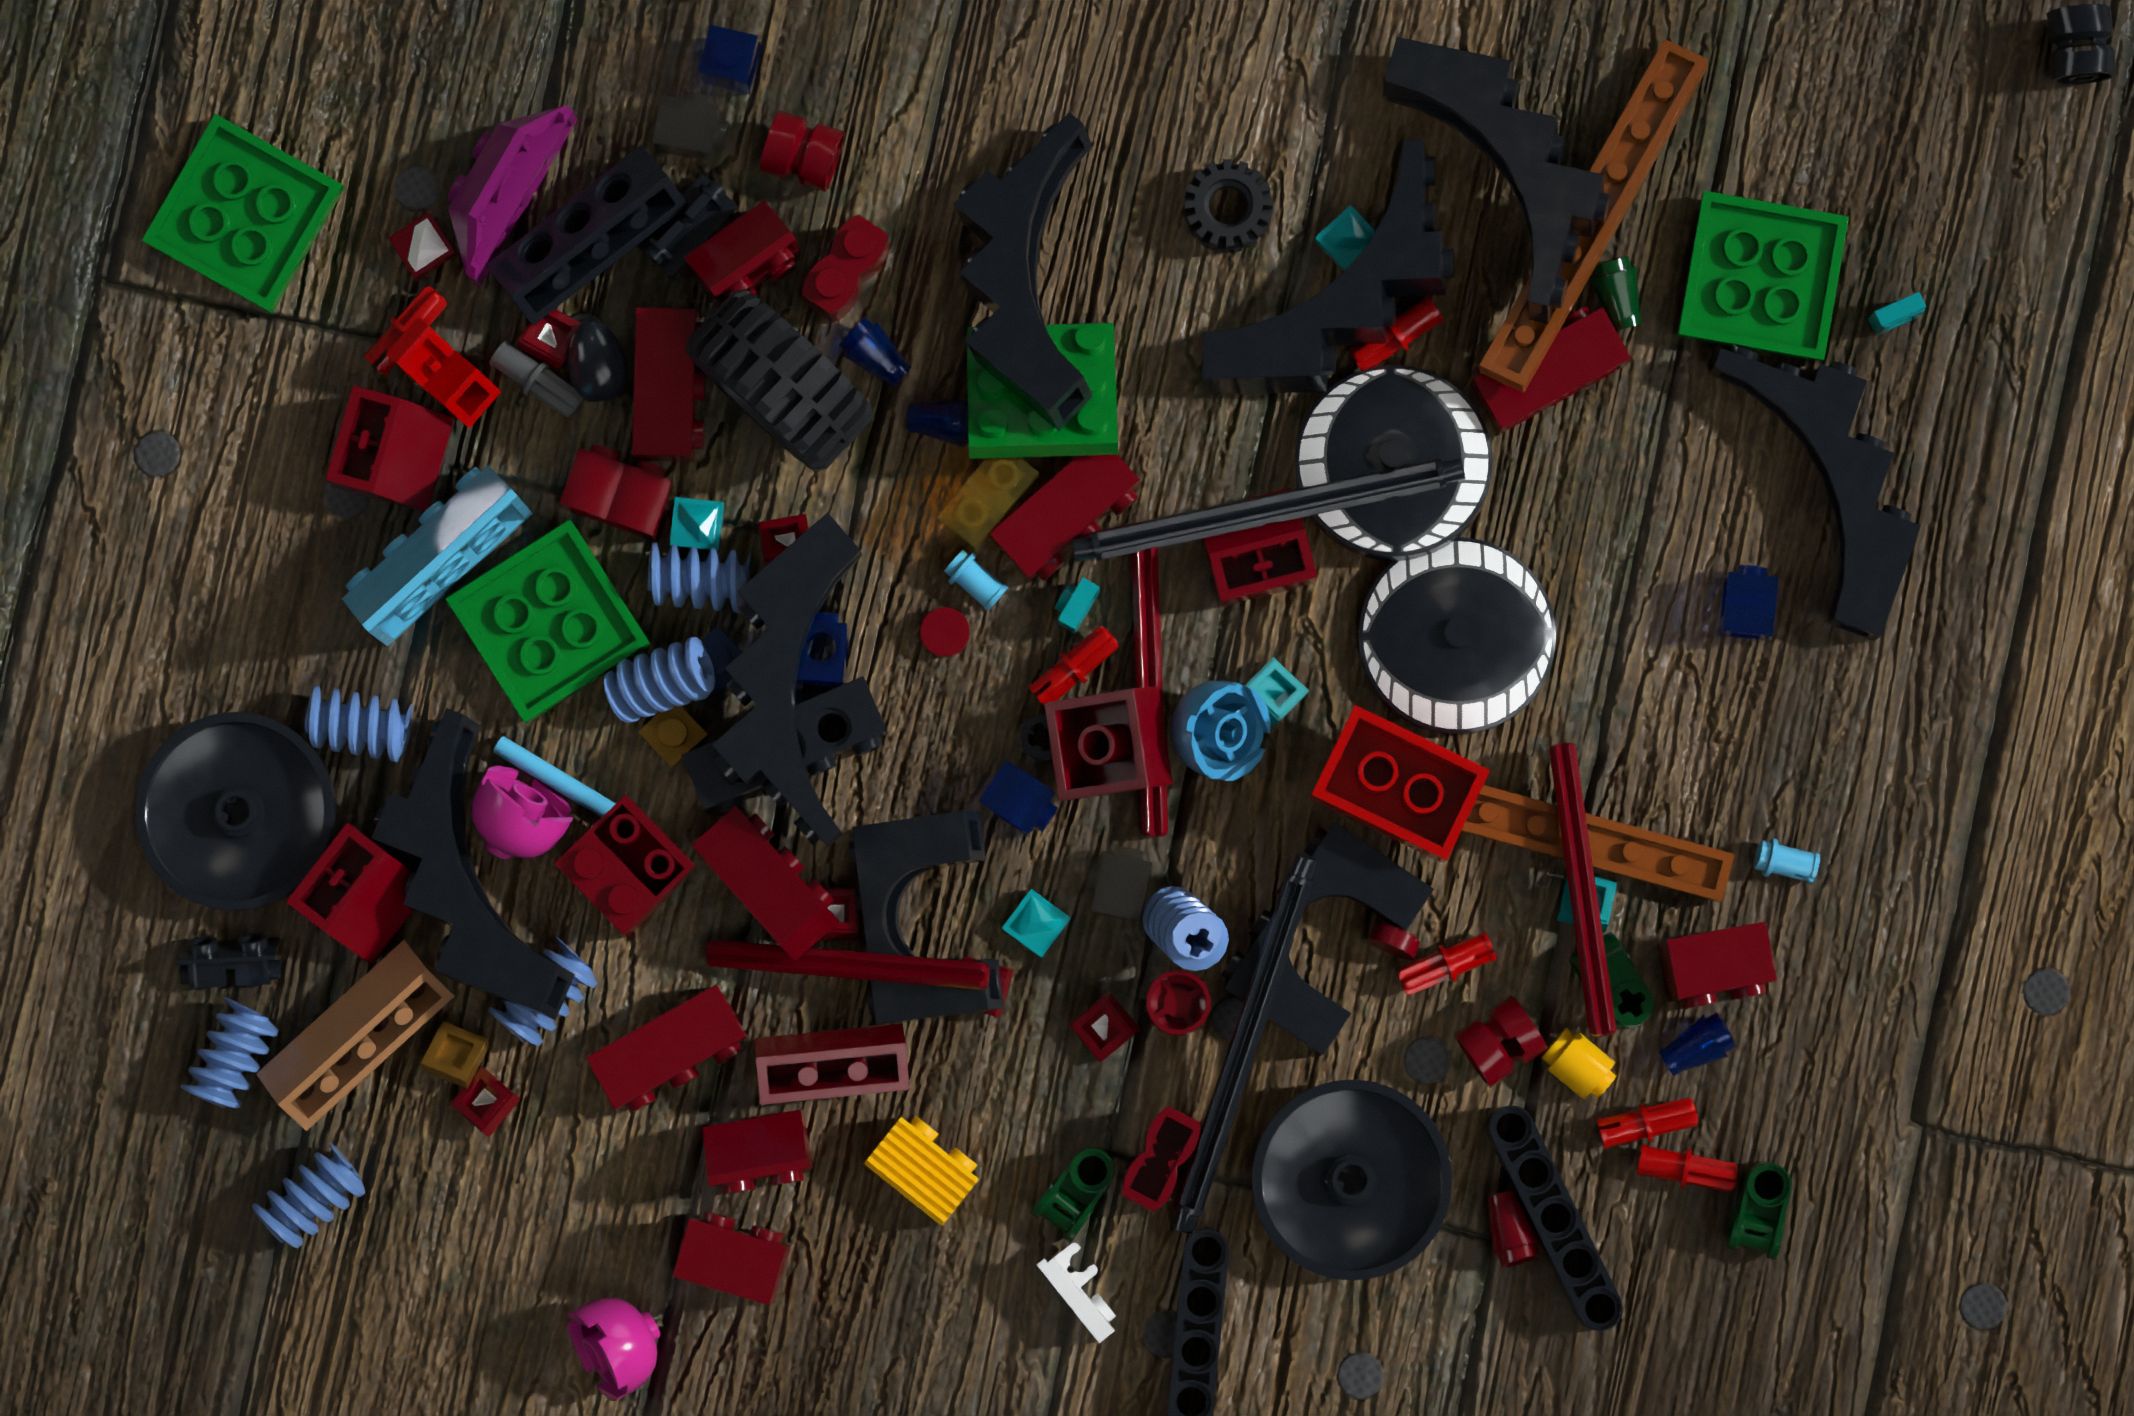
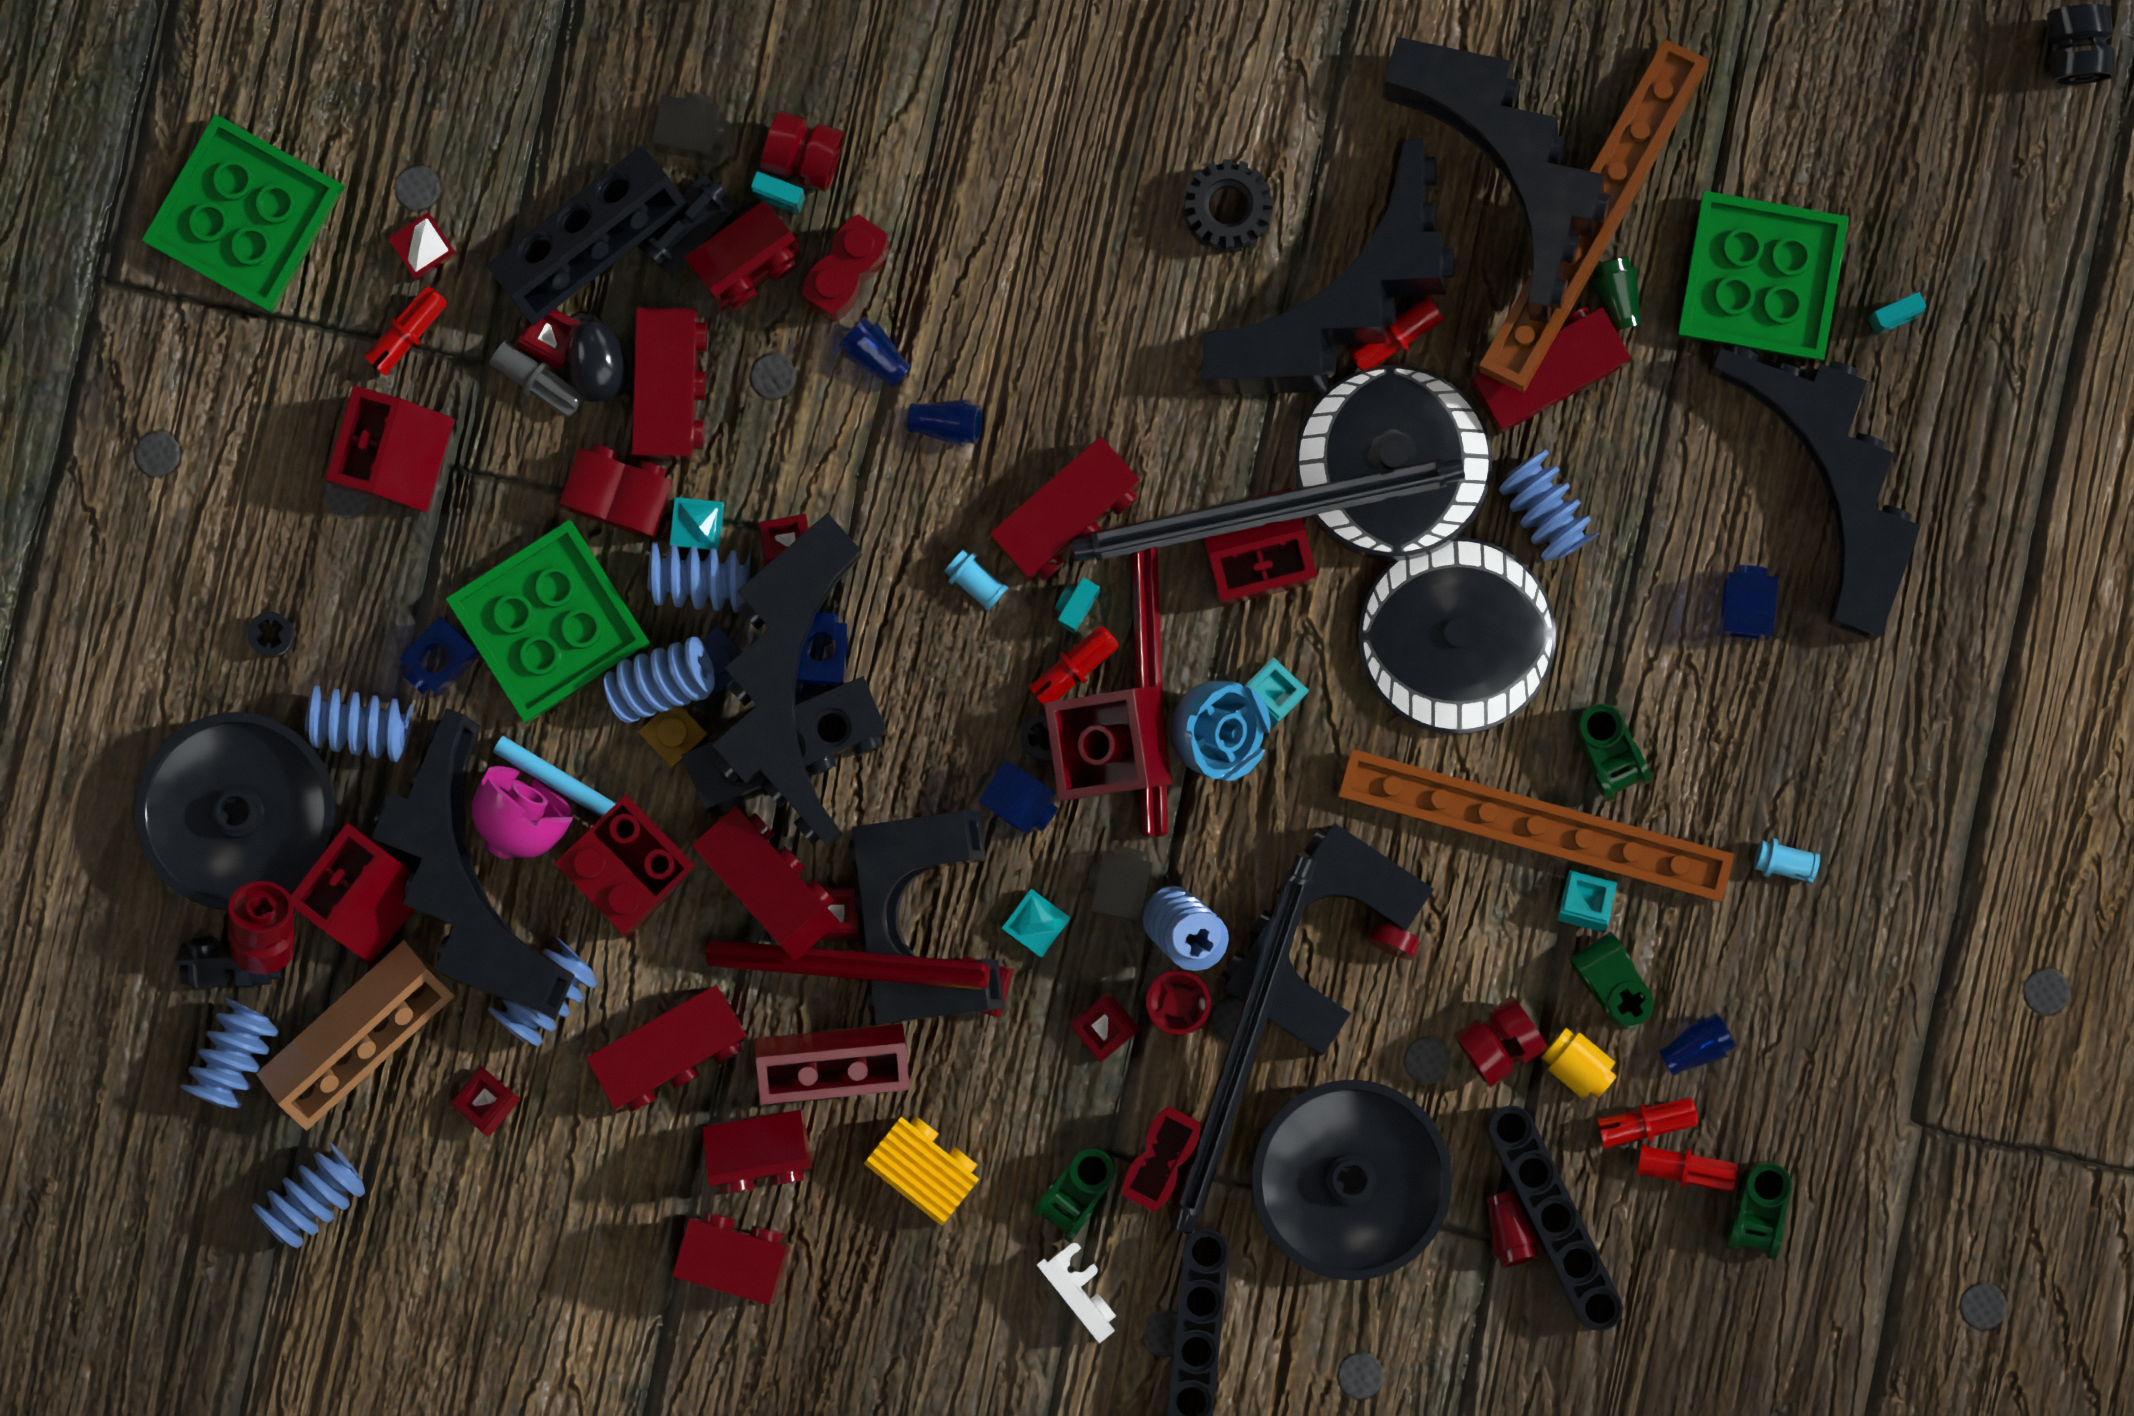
(261, 927): none -> dark red wheel
(286, 635): none -> black bush
(436, 555): medium azure slope -> none
(443, 373): red brick -> none
(455, 1054): pearl gold plate -> none
(460, 653): none -> clear blue brick
(503, 183): magenta wedge -> none
(615, 1343): dark pink cylinder -> none
(730, 59): clear blue brick -> none
(778, 192): none -> teal tile
(779, 380): black tyre -> none
(945, 632): dark red tile -> none
(987, 500): clear yellow brick -> none
(1003, 274): black arch -> none
(1008, 428): green plate -> none
(1345, 237): teal tile -> none
(1399, 784): red brick -> none
(1446, 963): red axle -> none
(1546, 508): none -> medium blue piece
(1582, 890): dark red axle -> none
(1612, 753): none -> dark green piece
(1717, 962): dark red brick -> none

